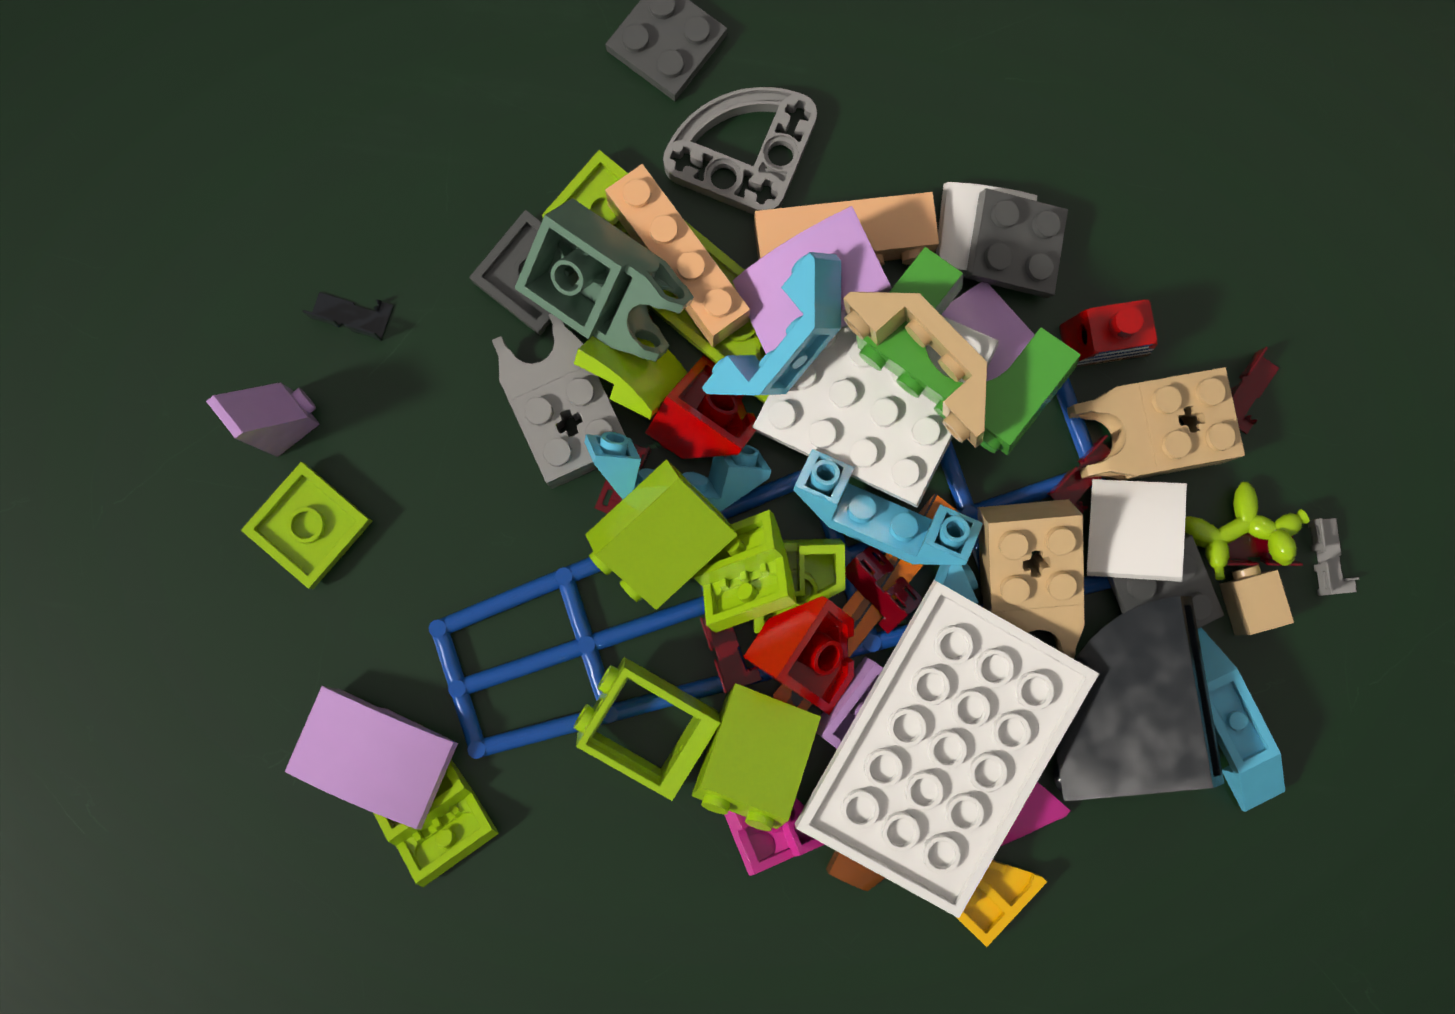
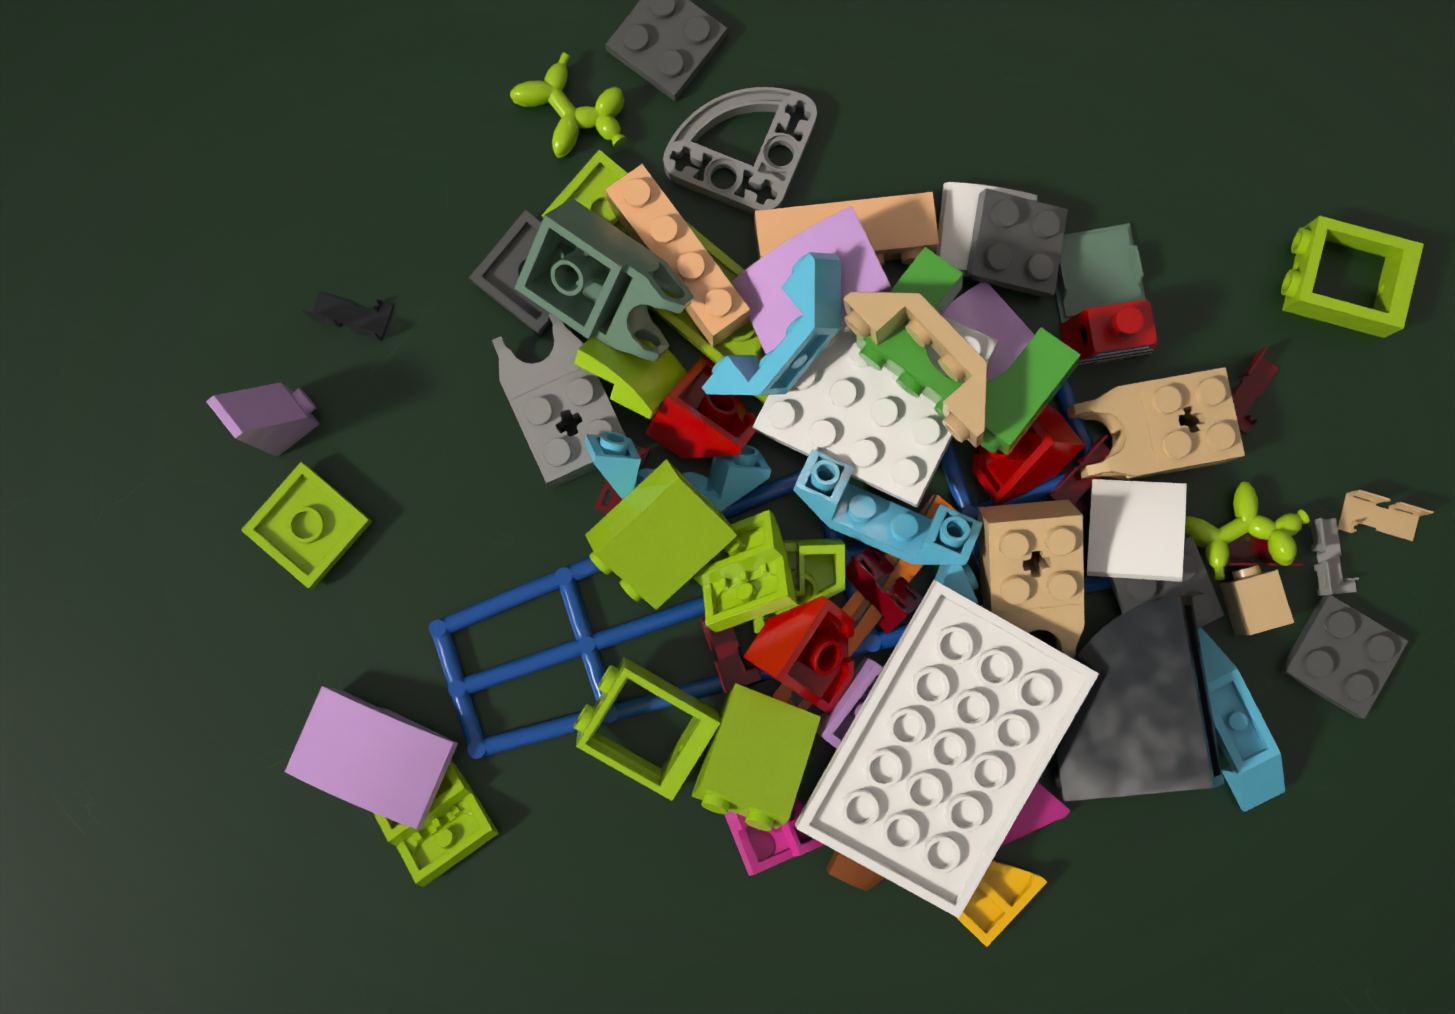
(567, 131): none -> lime piece
(1033, 461): none -> red slope
(1098, 270): none -> sand green piece
(1343, 656): none -> dark grey plate
(1387, 521): none -> tan piece
(1394, 288): none -> lime window

